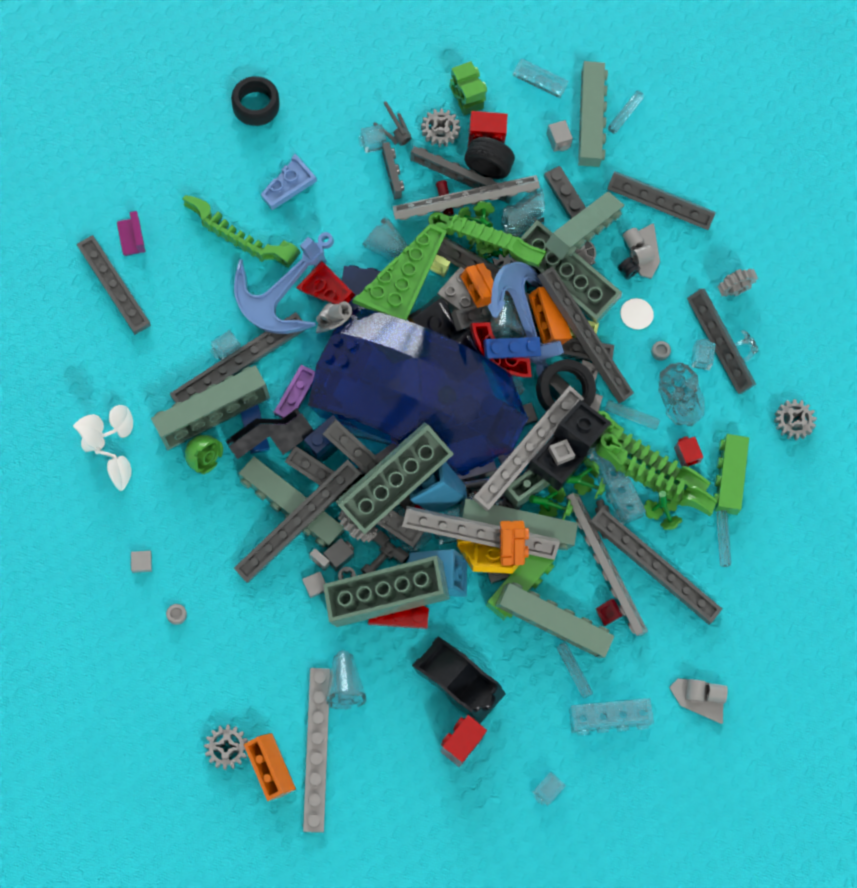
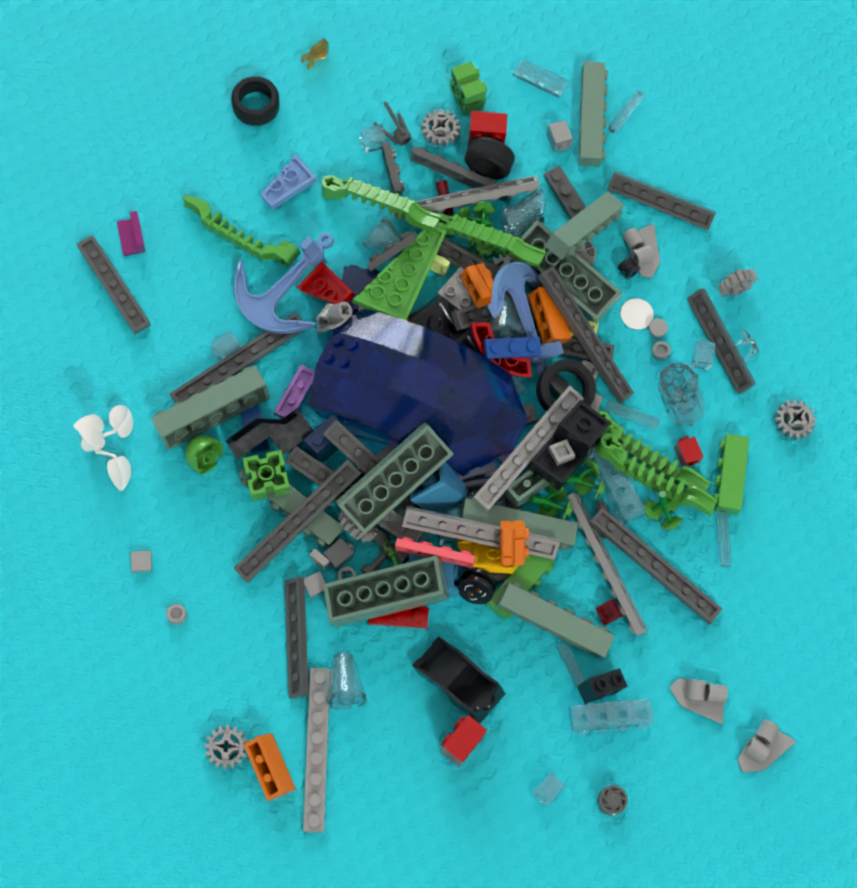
(271, 465): none -> bright green brick
(296, 638): none -> dark grey plate
(316, 52): none -> plate
(391, 249): none -> dark grey plate
(392, 554): none -> bright green hand
(414, 214): none -> bright green piece
(427, 550): none -> coral plate
(476, 586): none -> black head
(602, 686): none -> black brick
(612, 800): none -> dark grey wheel
(658, 328): none -> light grey tile
(764, 747): none -> light grey panel

